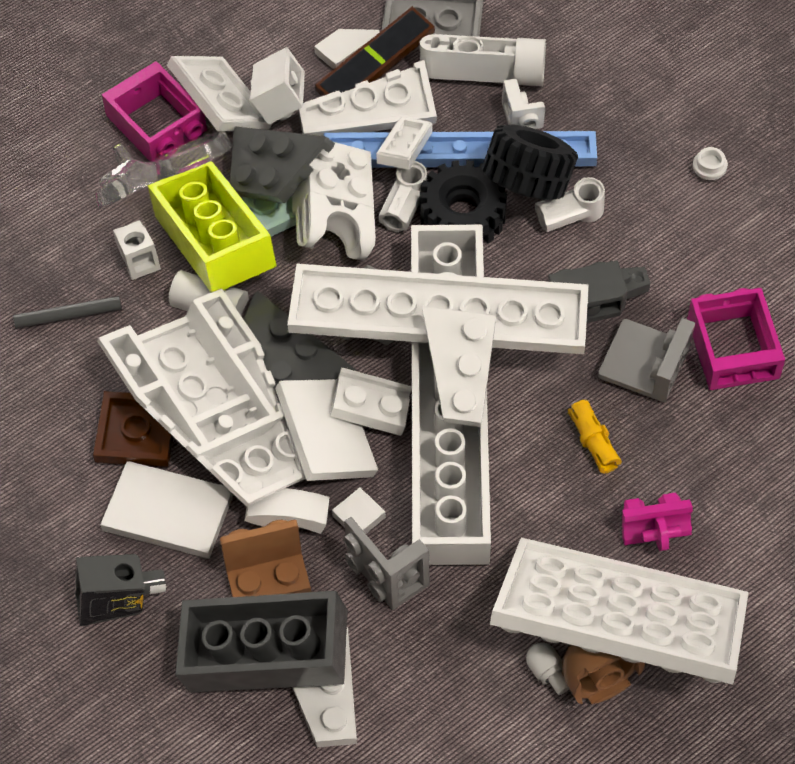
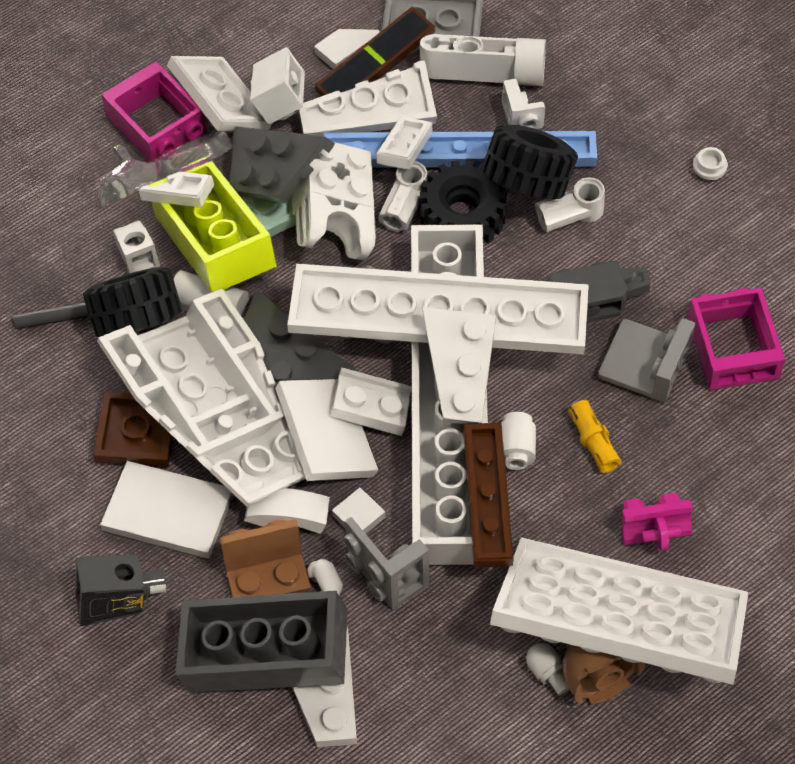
(133, 299): none -> black tyre
(180, 189): none -> white tile
(325, 575): none -> white arm
(487, 495): none -> reddish brown tile
(518, 440): none -> white brick

